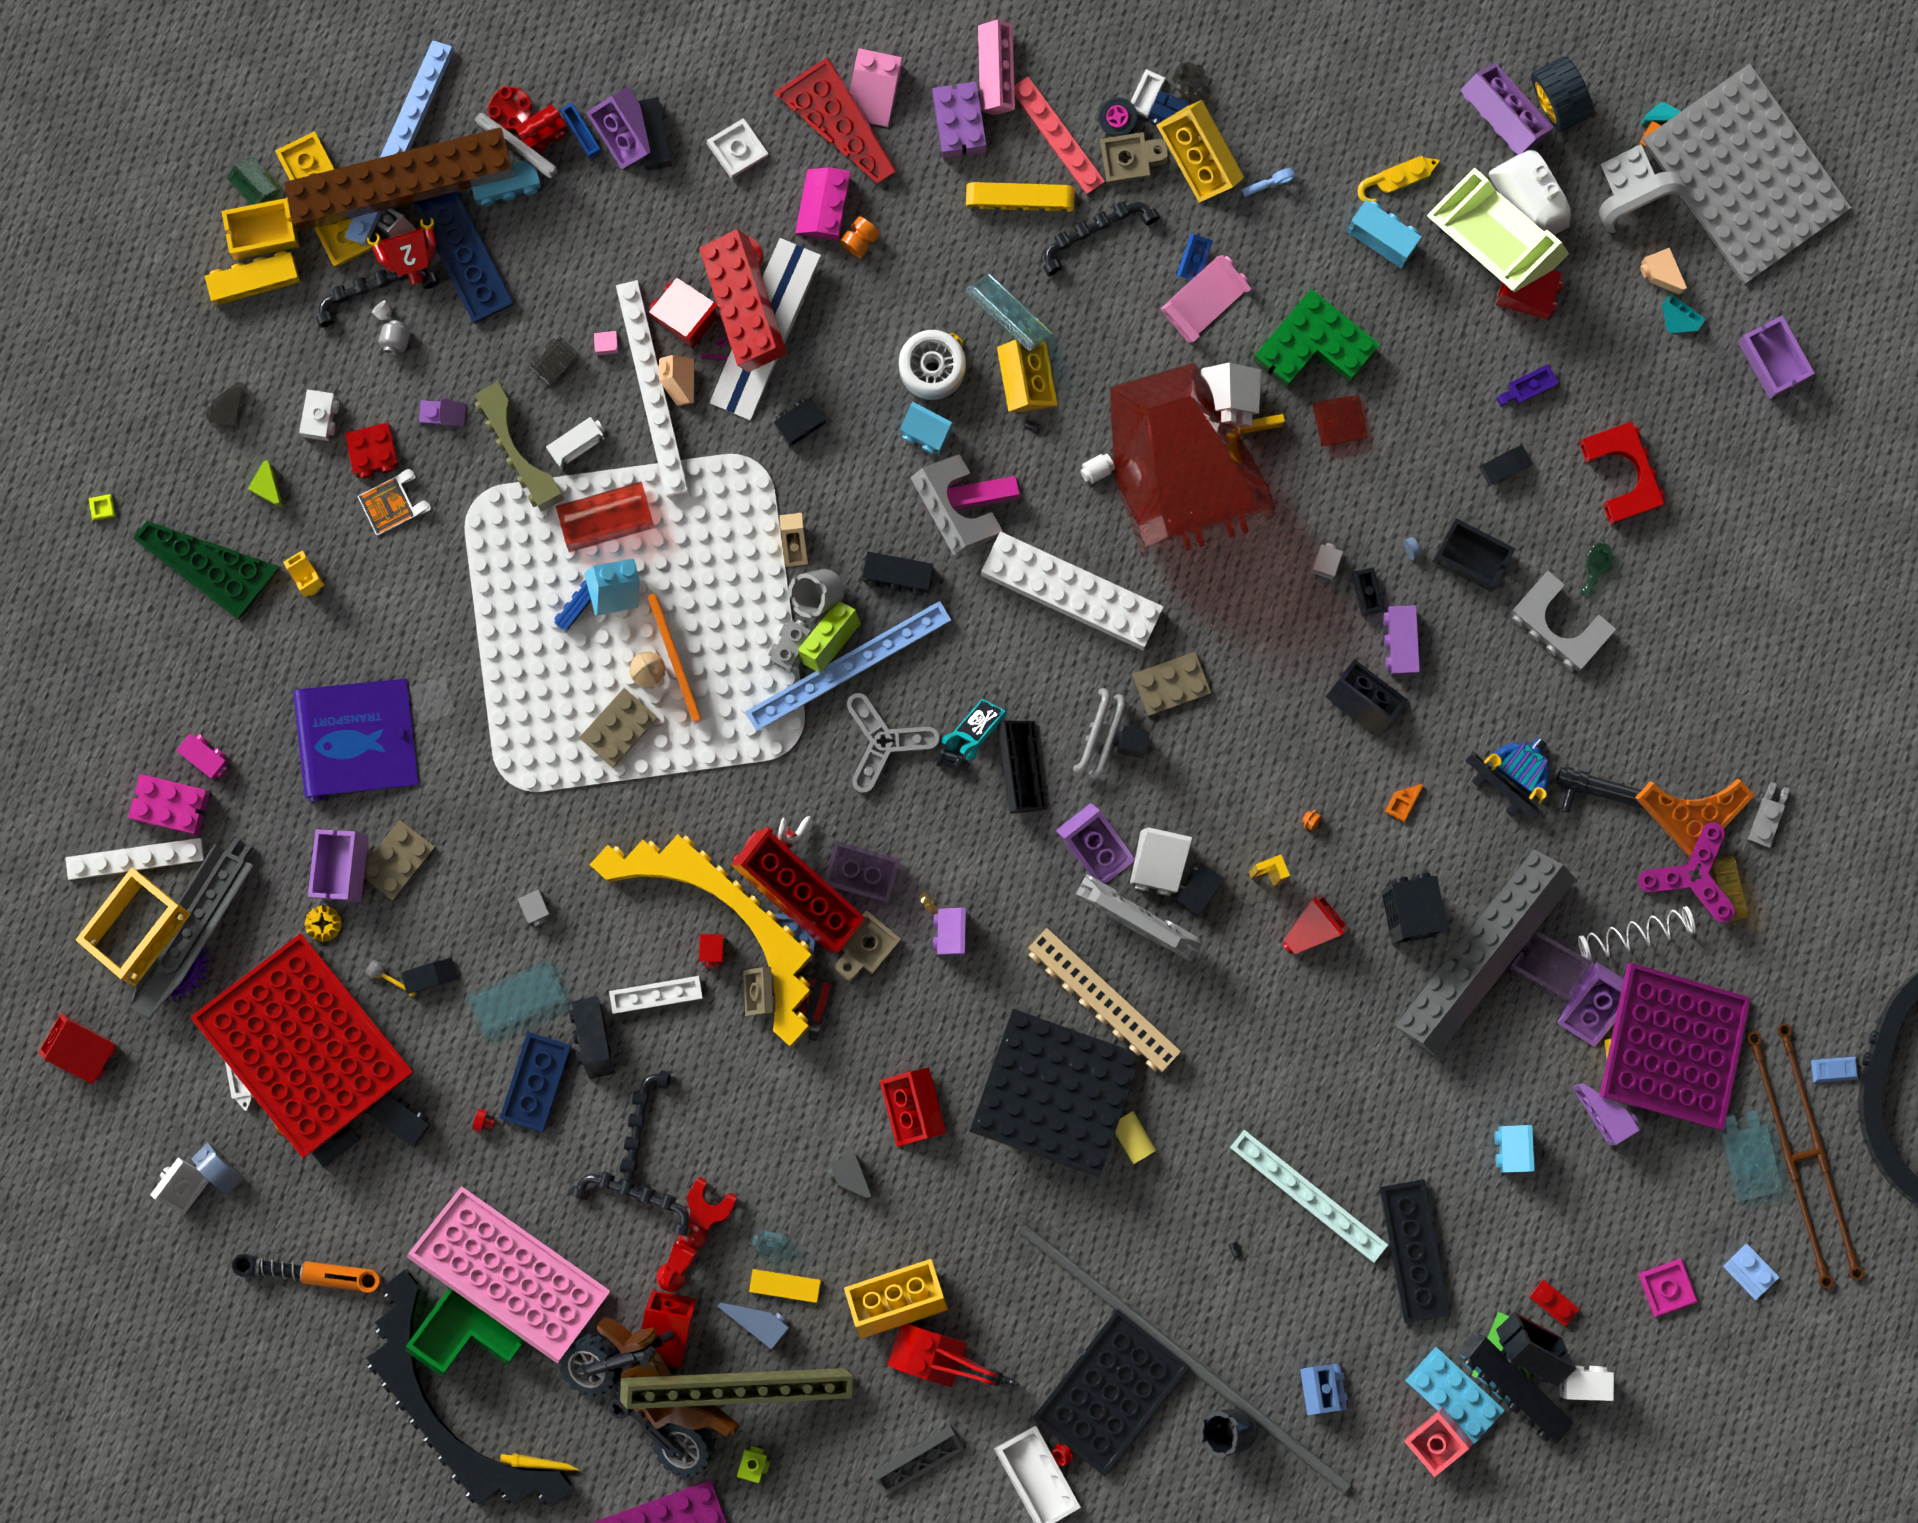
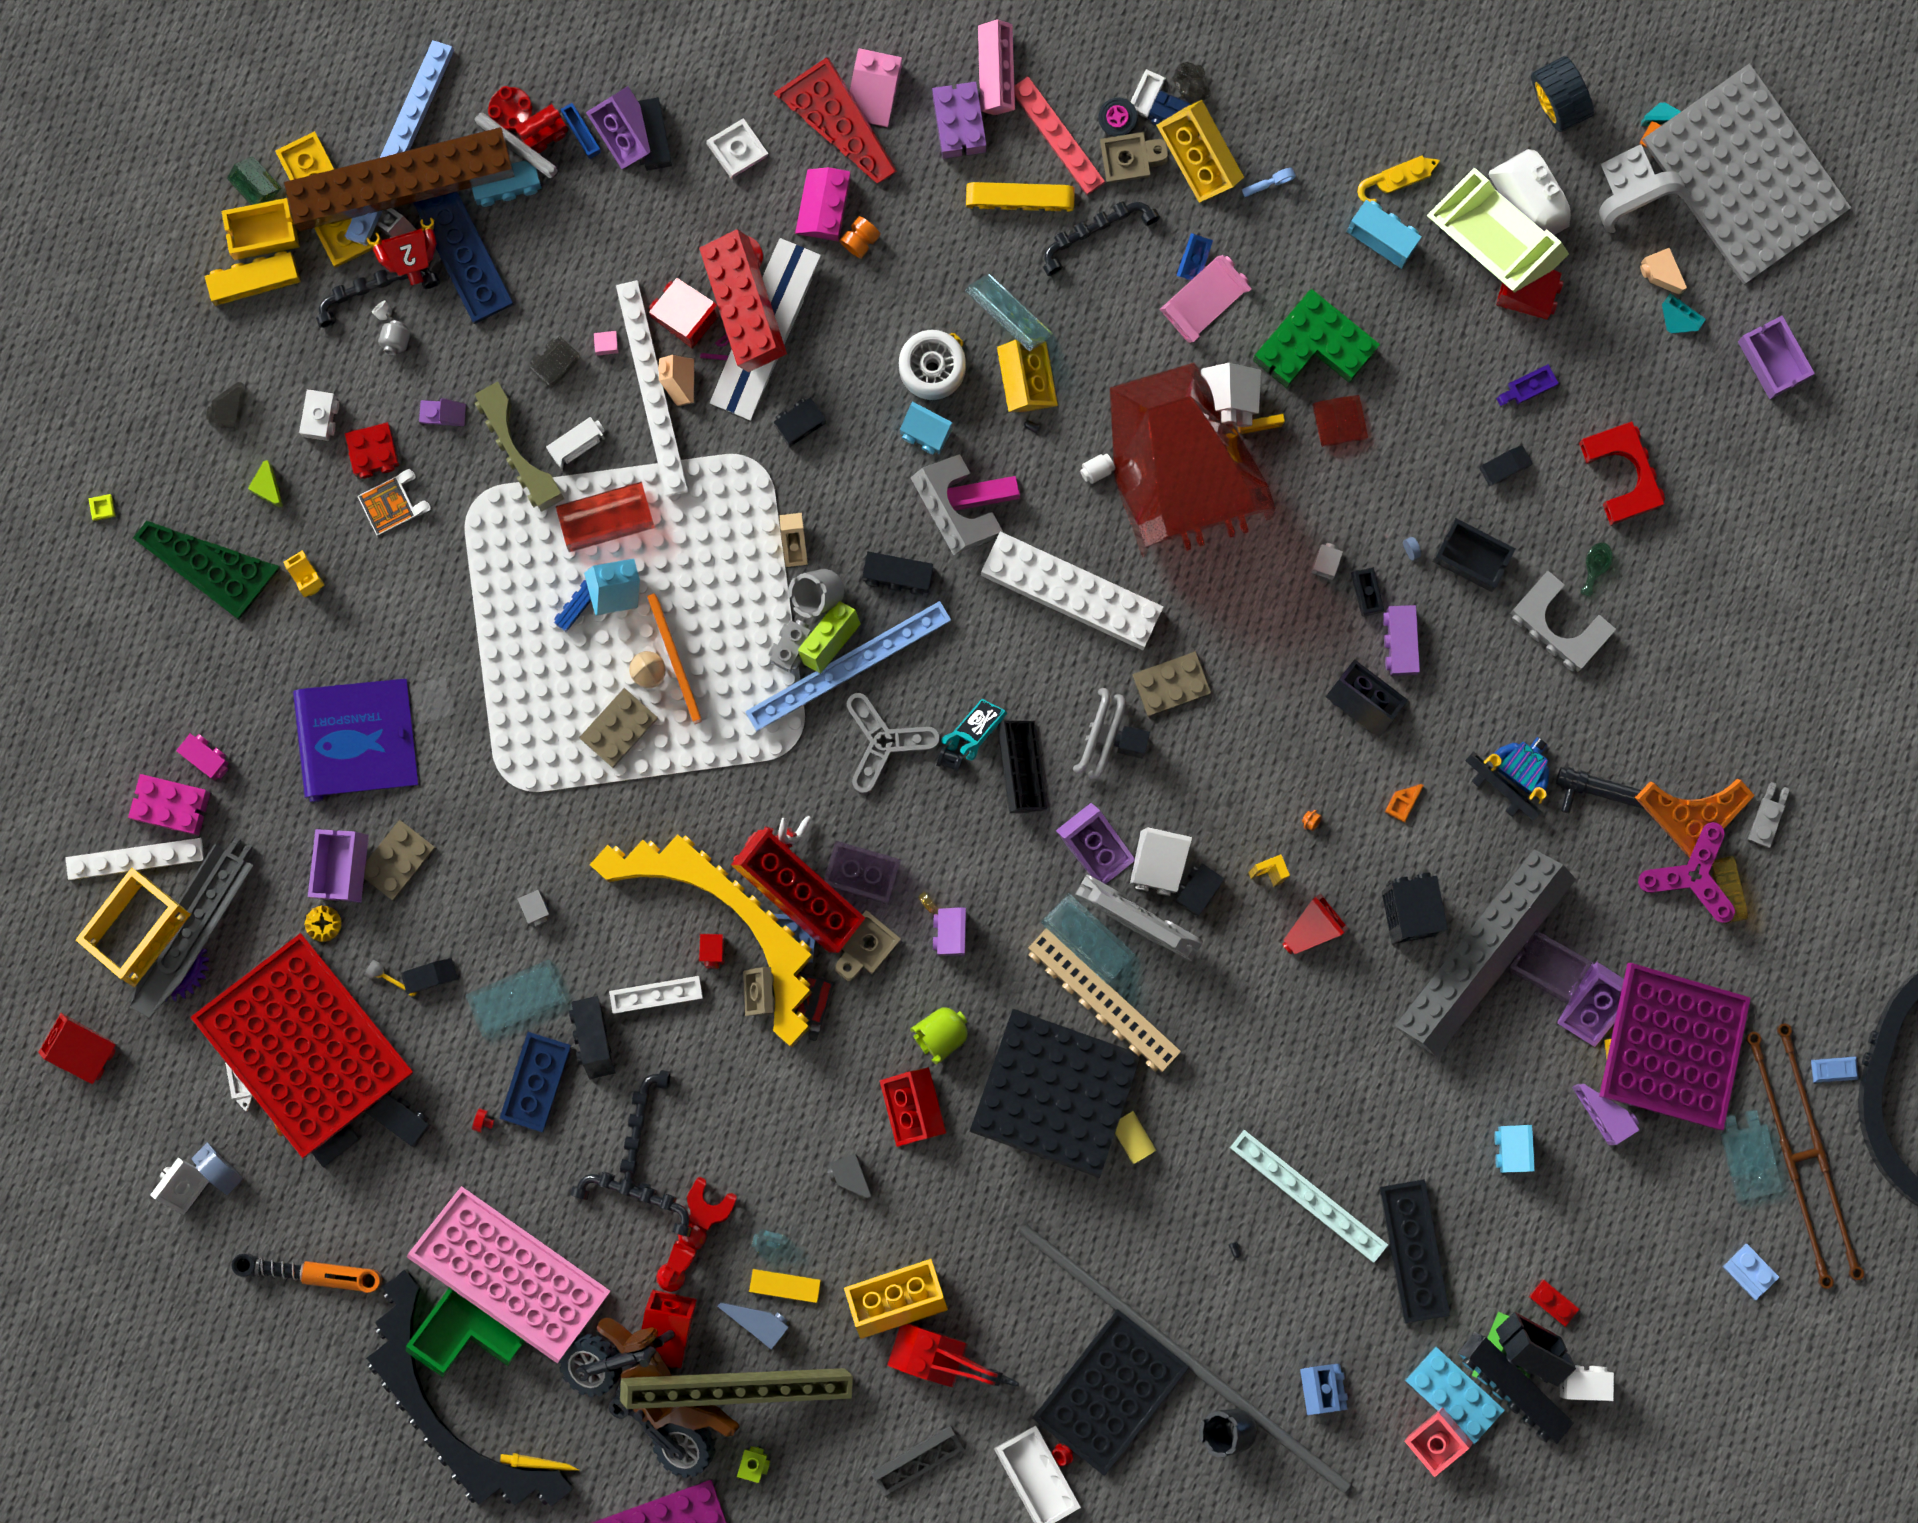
(941, 1033): none -> lime cylinder
(1088, 938): none -> clear light blue tile
(1506, 109): medium lavender brick -> none
(1583, 943): white piece -> none
(1667, 1287): dark pink tile -> none

